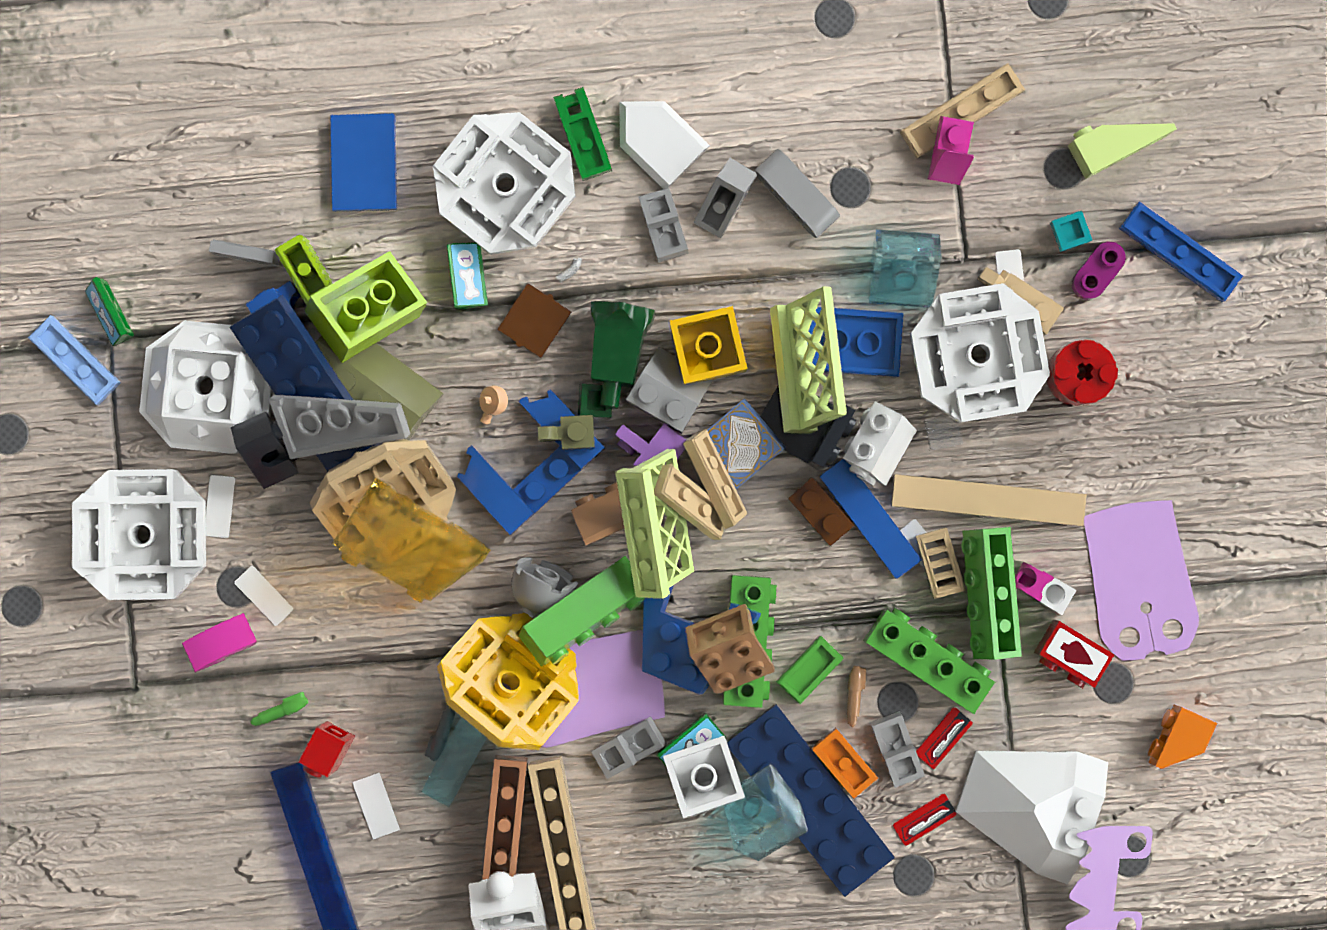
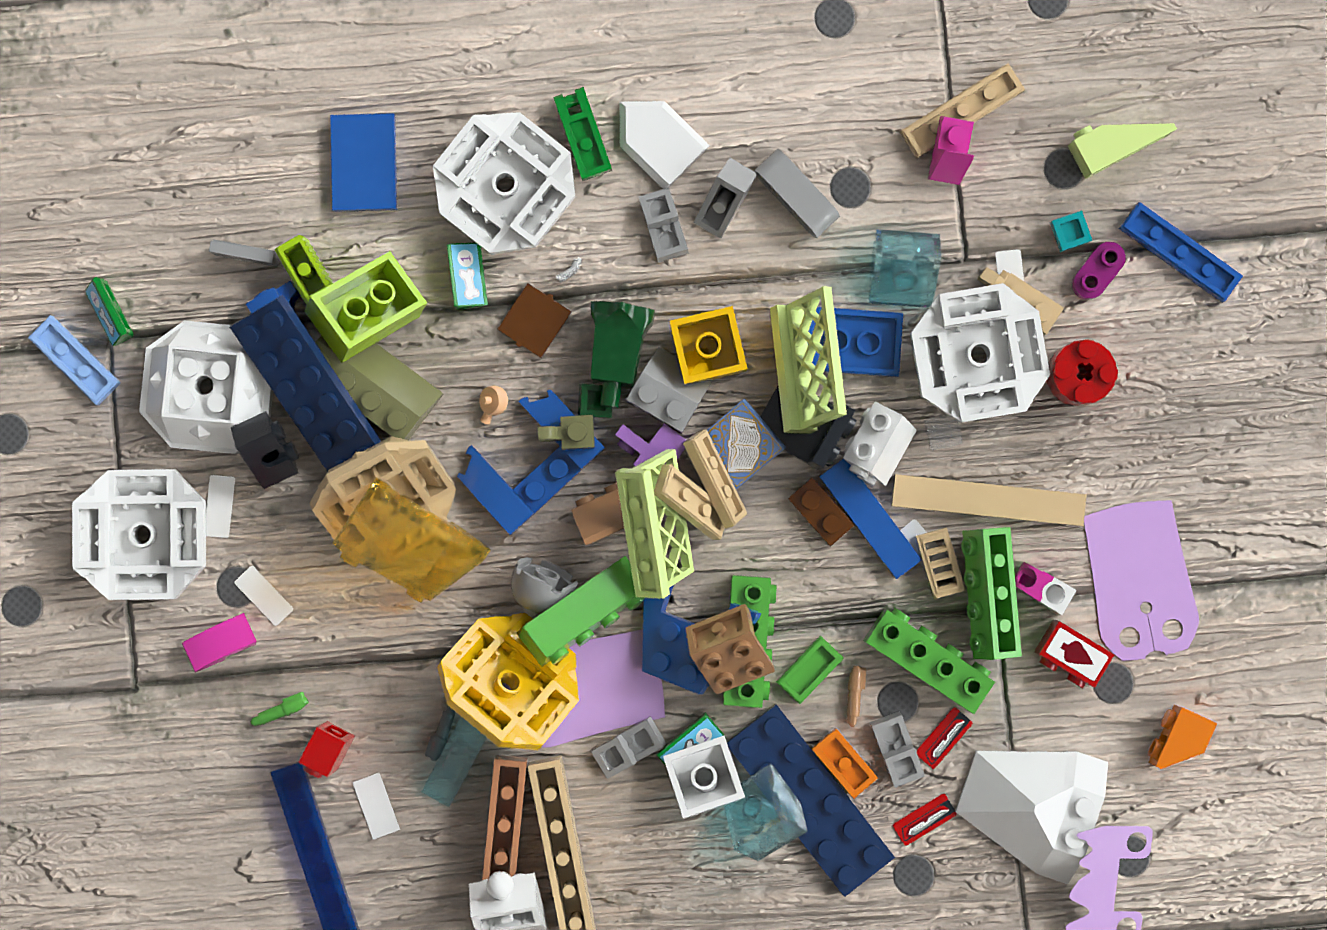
(332, 425): light grey wing -> none

